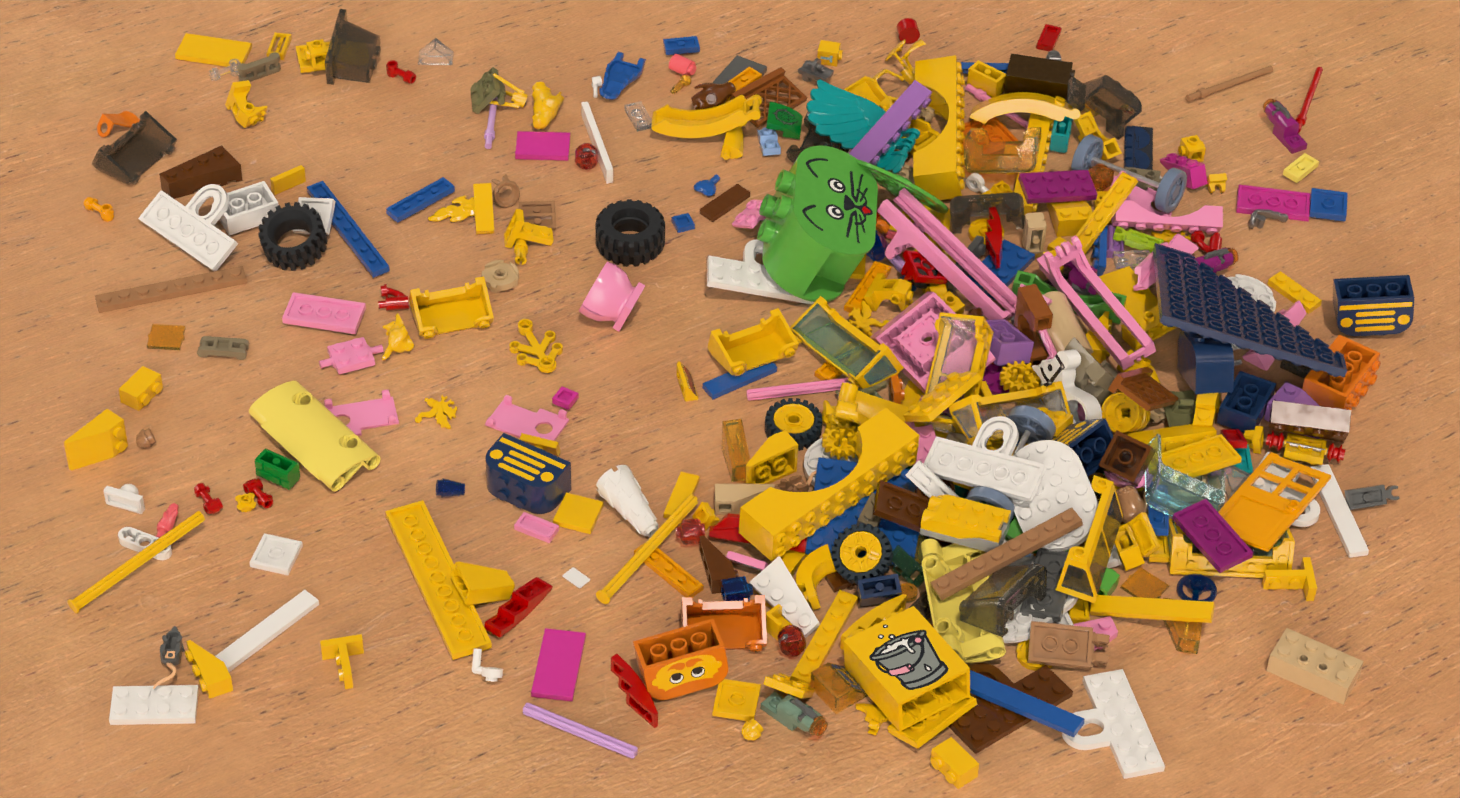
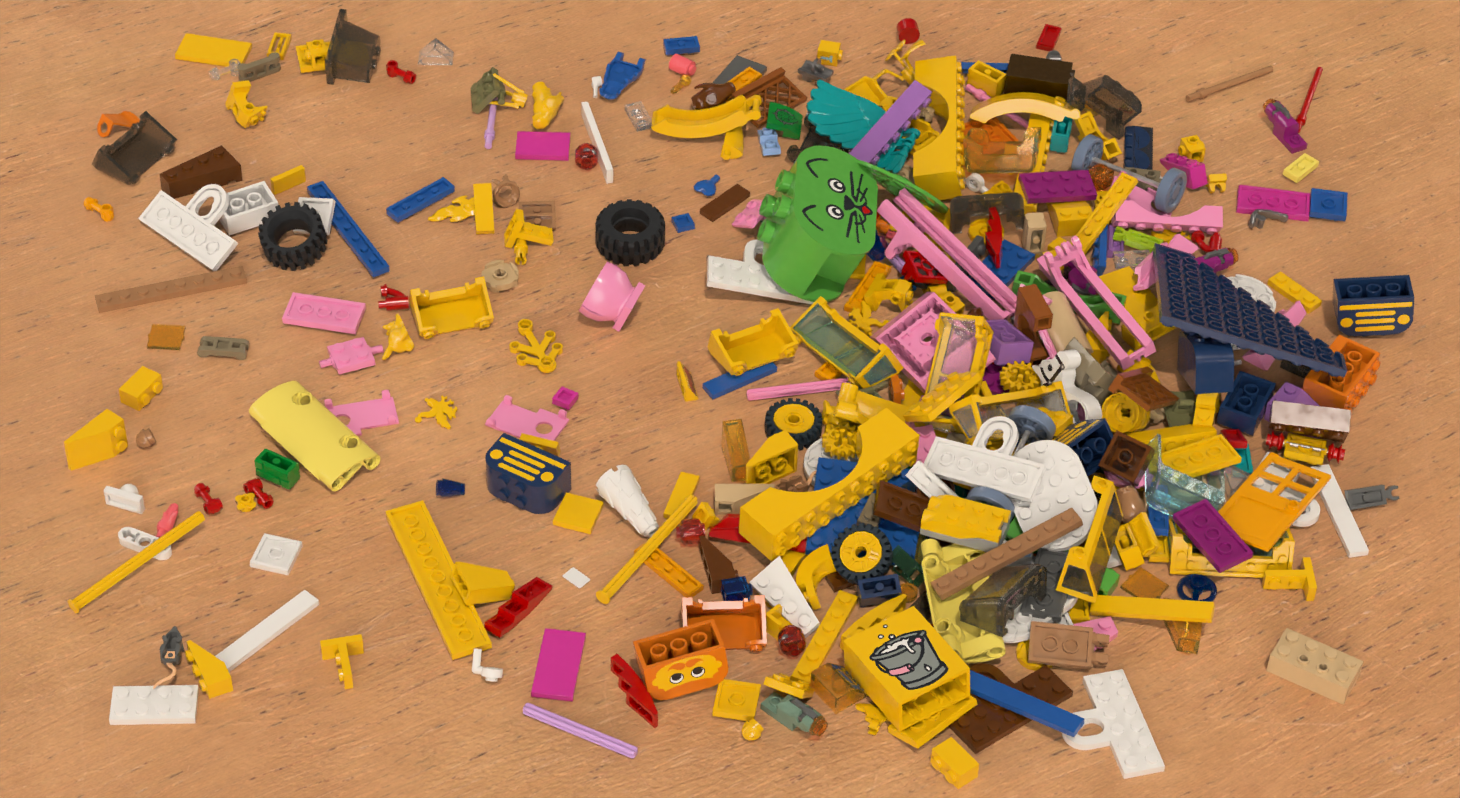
(536, 527): bright pink tile -> none
(746, 561): bright pink tile -> none
(1255, 439): yellow tile -> none

